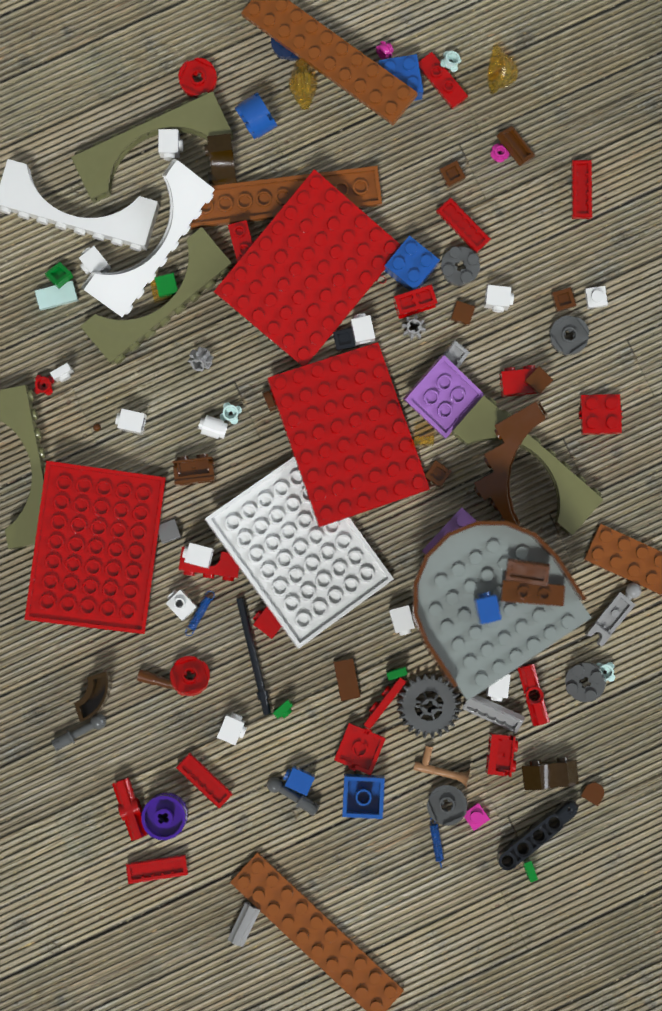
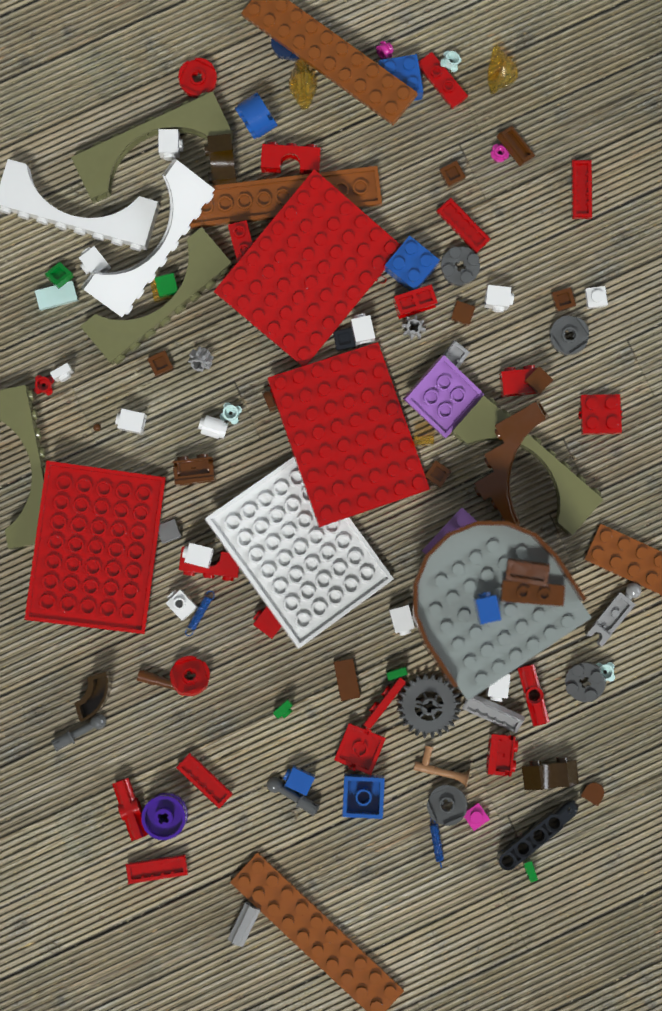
(160, 363): none -> reddish brown tile
(232, 728): white brick -> none
(262, 693): black bar -> none
(274, 156): none -> red arch

